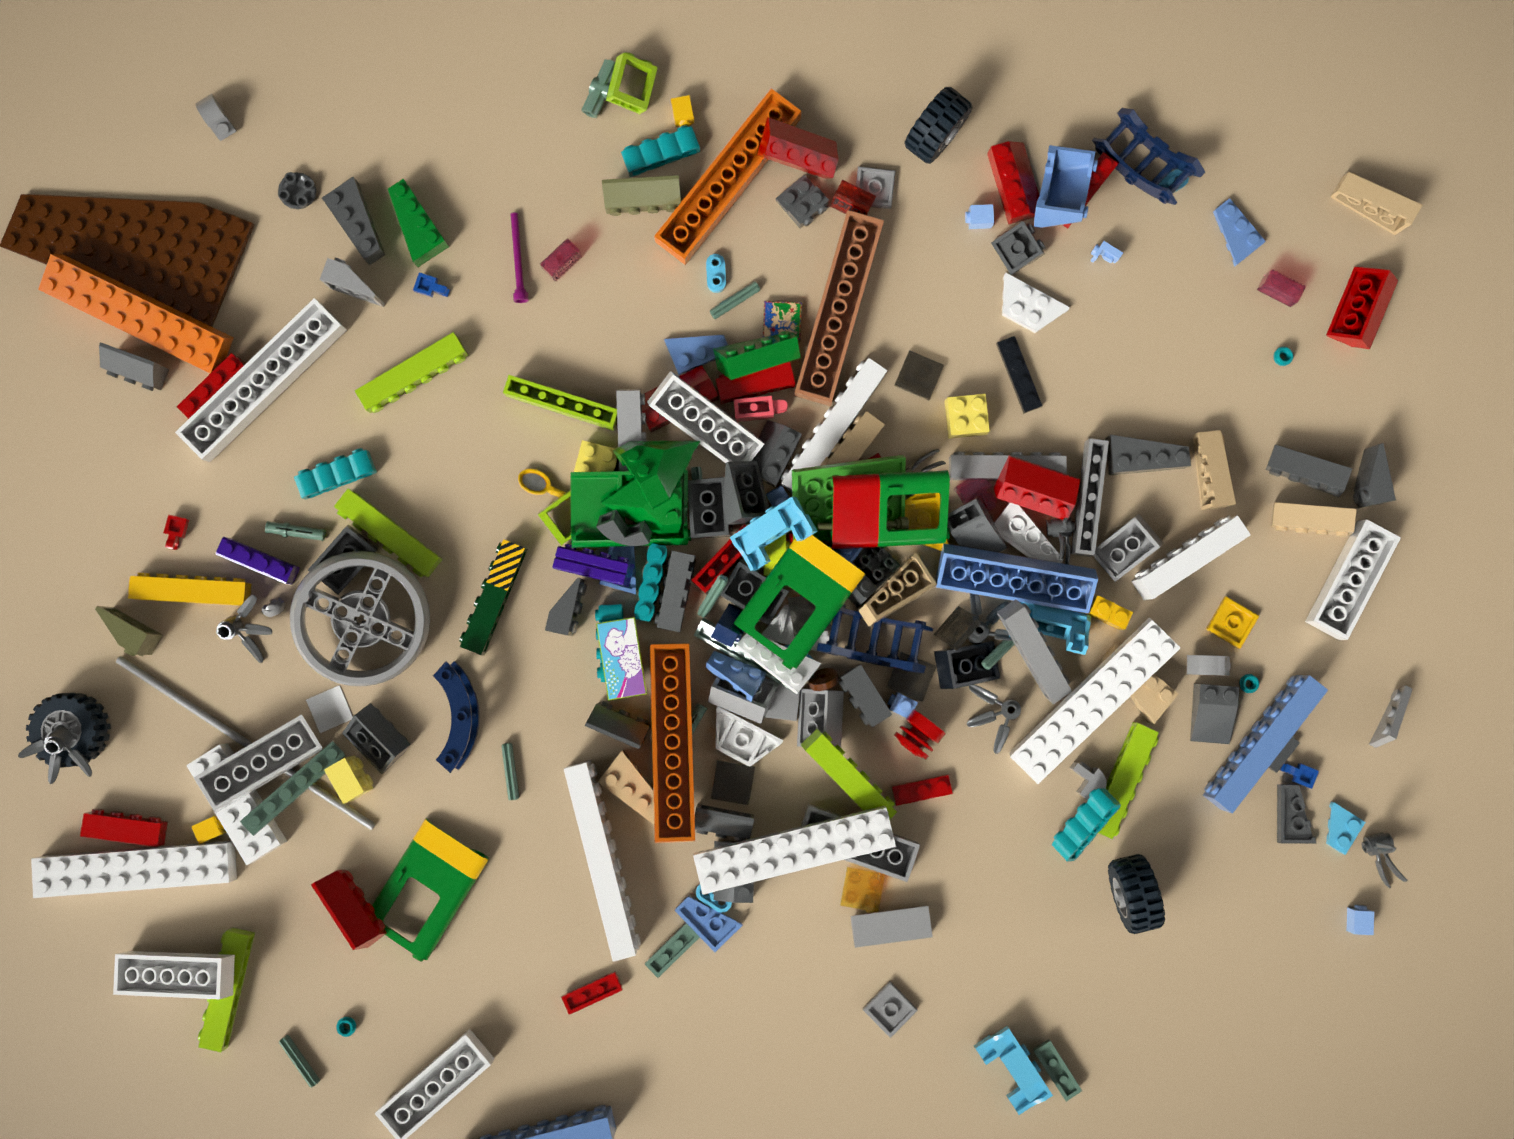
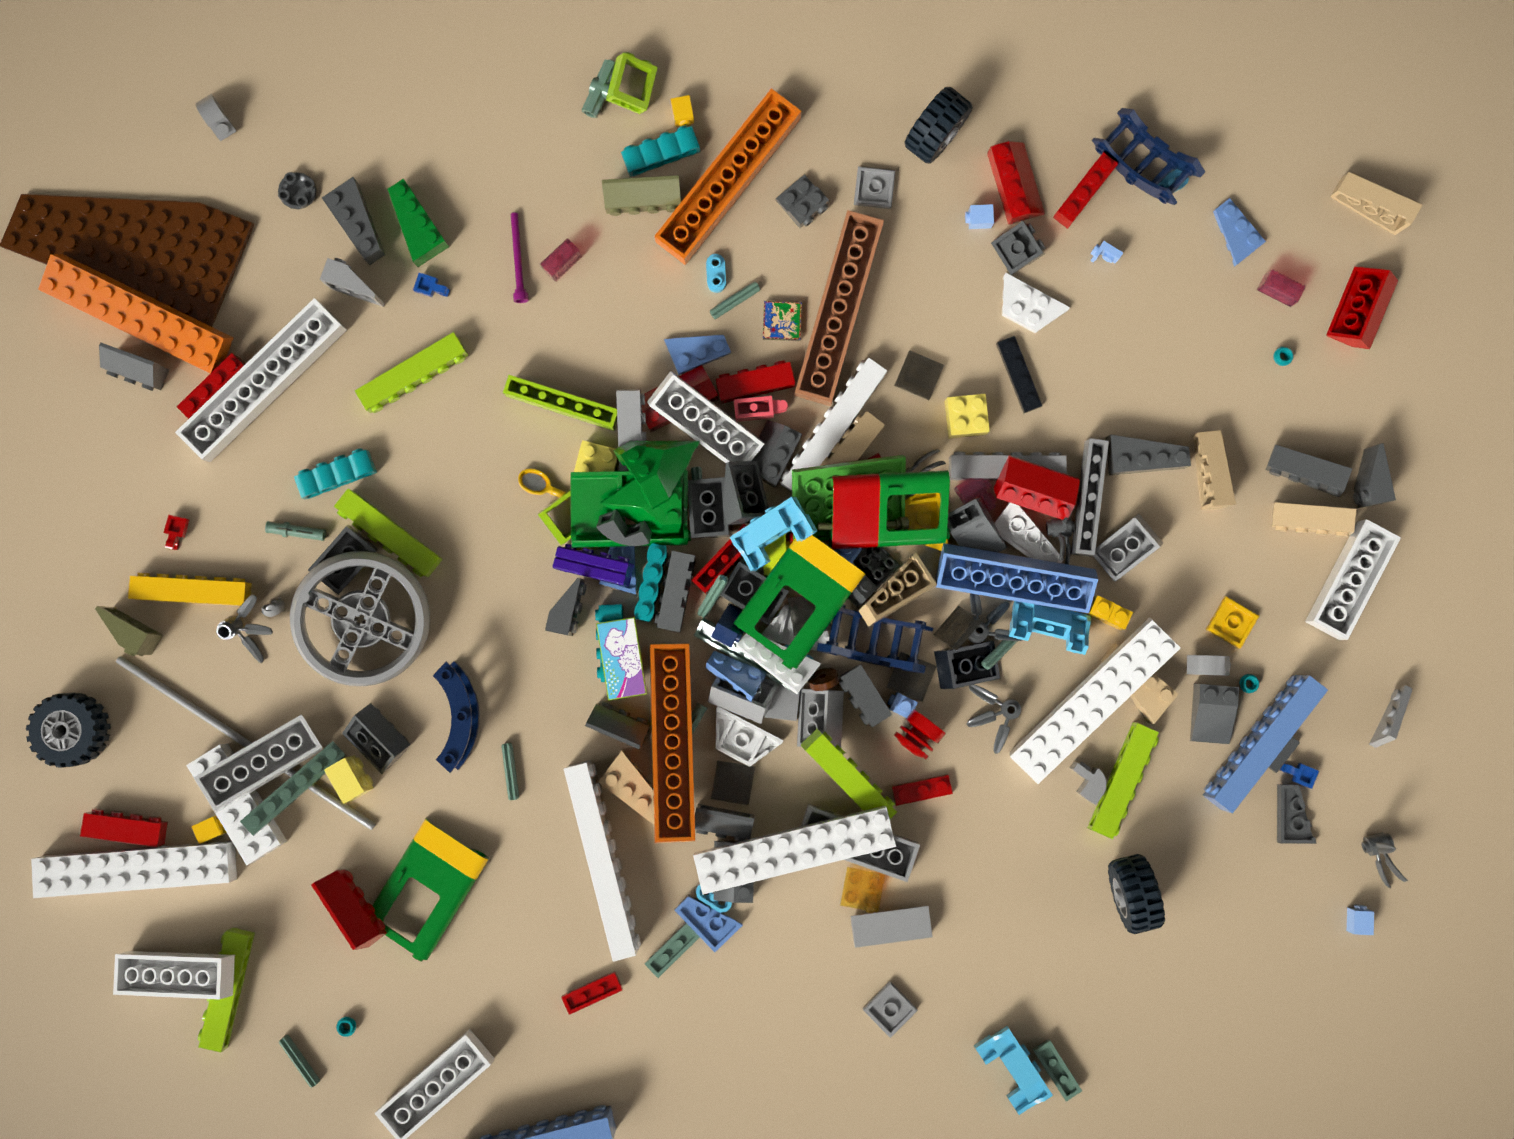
(54, 744): dark grey plant -> none
(257, 560): dark purple brick -> none
(329, 709): white sticker -> none
(493, 597): dark green brick -> none
(756, 354): green wedge -> none
(777, 496): light blue bracket -> none
(798, 149): red slope -> none
(852, 198): clear red panel -> none
(1034, 650): light grey brick -> none
(1064, 186): medium blue windscreen -> none
(1086, 824): teal brick -> none
(1190, 557): white brick -> none
(1342, 828): medium azure wing -> none

